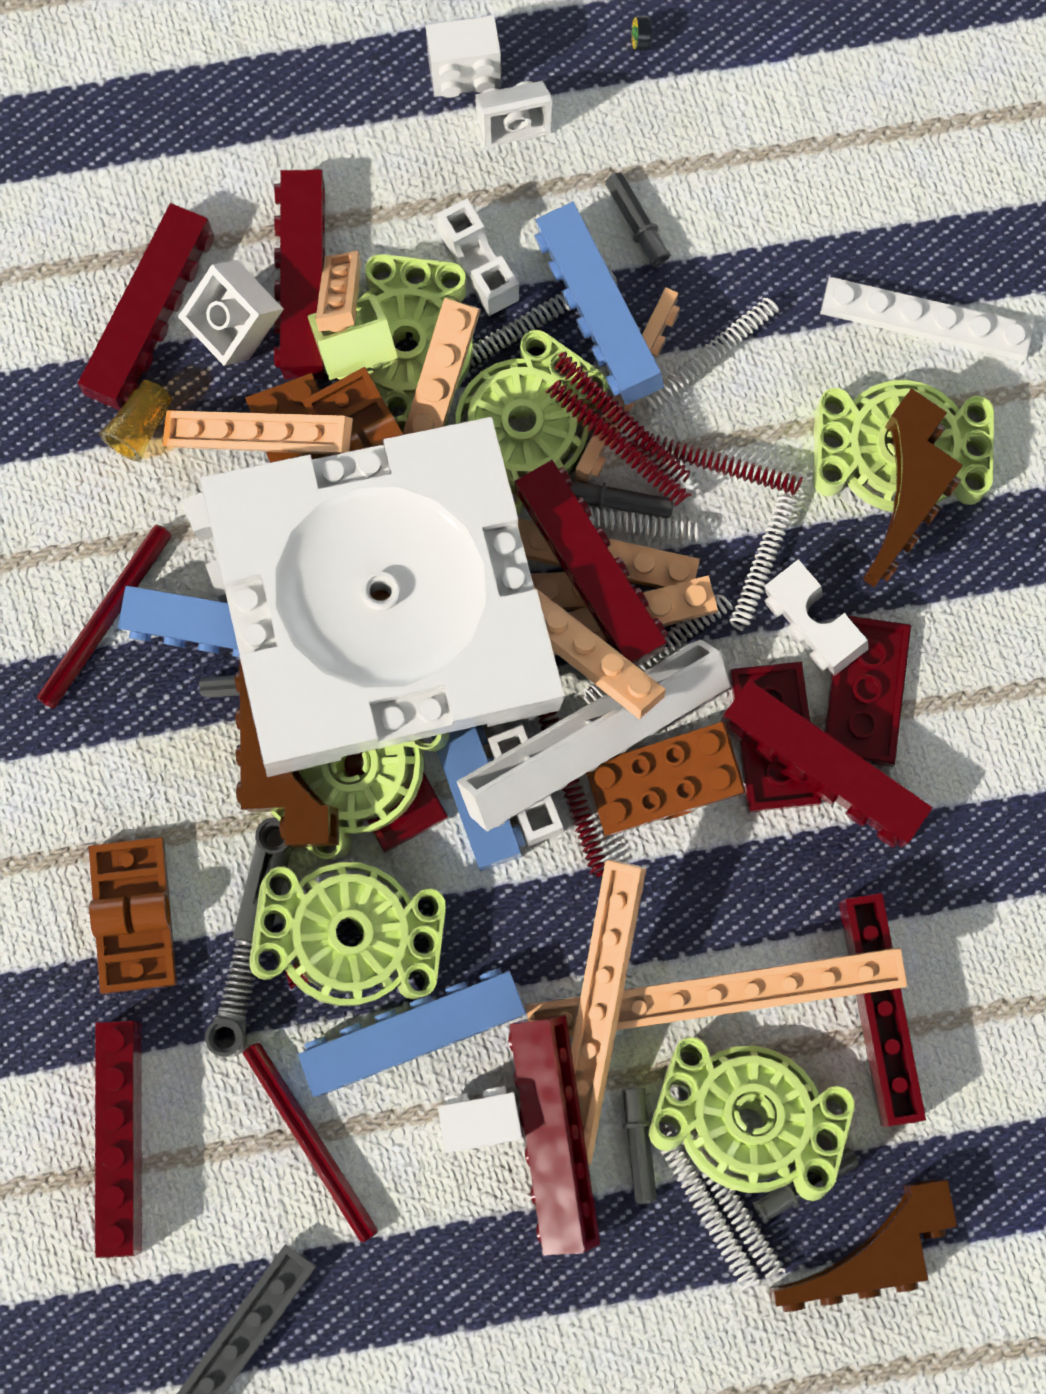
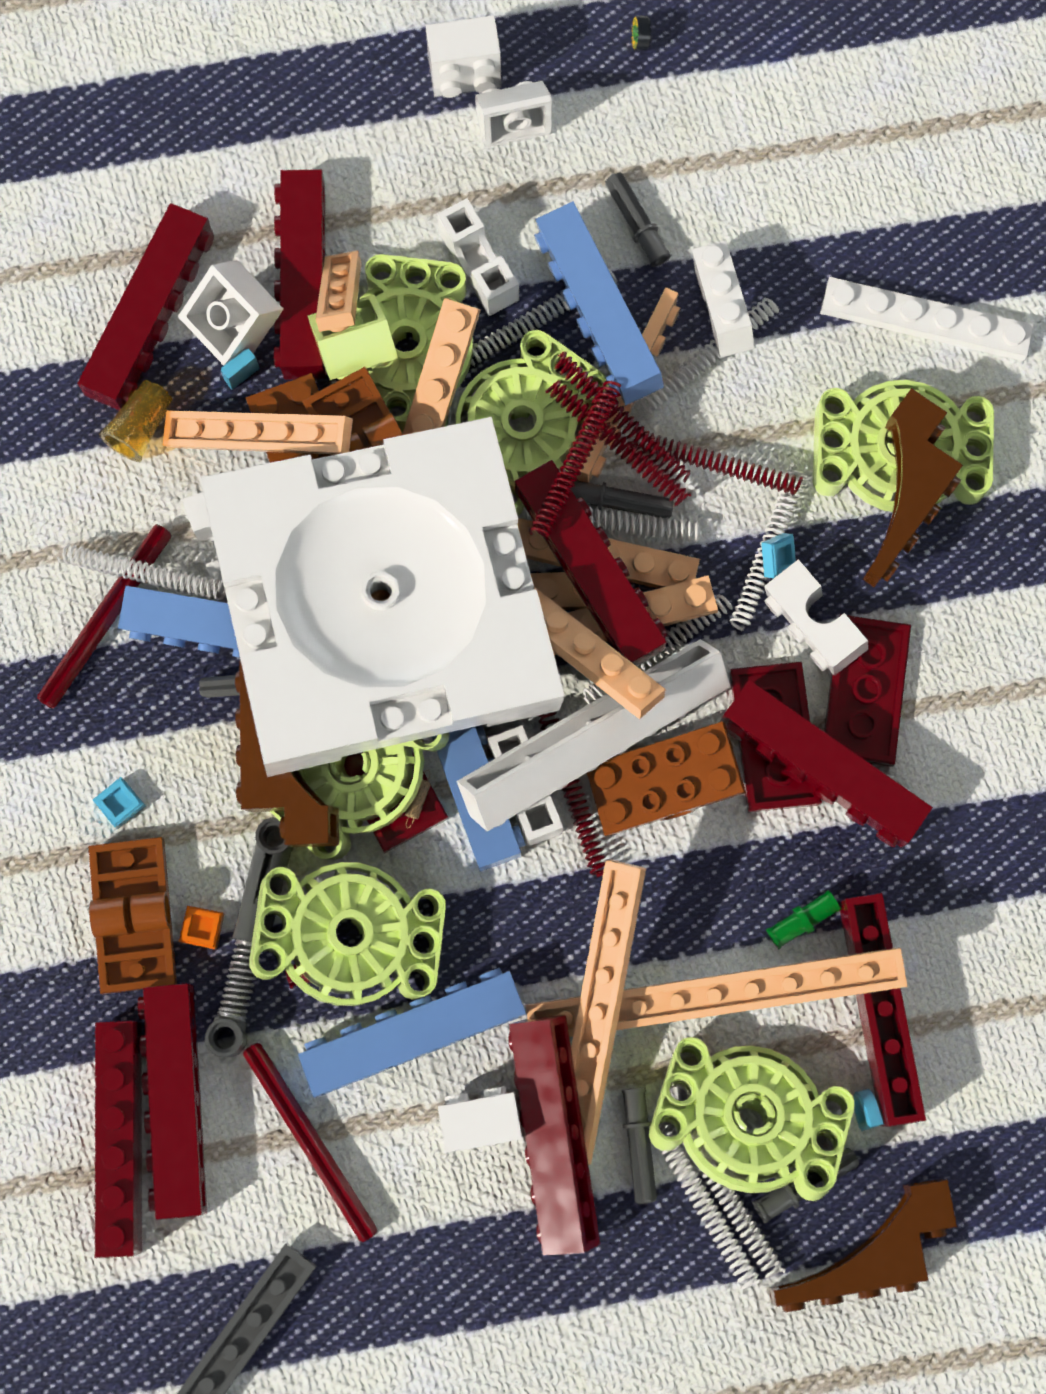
(119, 803): none -> medium azure tile
(173, 1102): none -> dark red brick
(191, 577): none -> white piece
(201, 927): none -> orange tile
(239, 368): none -> medium azure tile
(416, 806): none -> tan piece
(574, 469): none -> dark red piece
(723, 298): none -> white arch
(778, 554): none -> medium azure tile
(803, 919): none -> green pin
(867, 1110): none -> medium azure tile

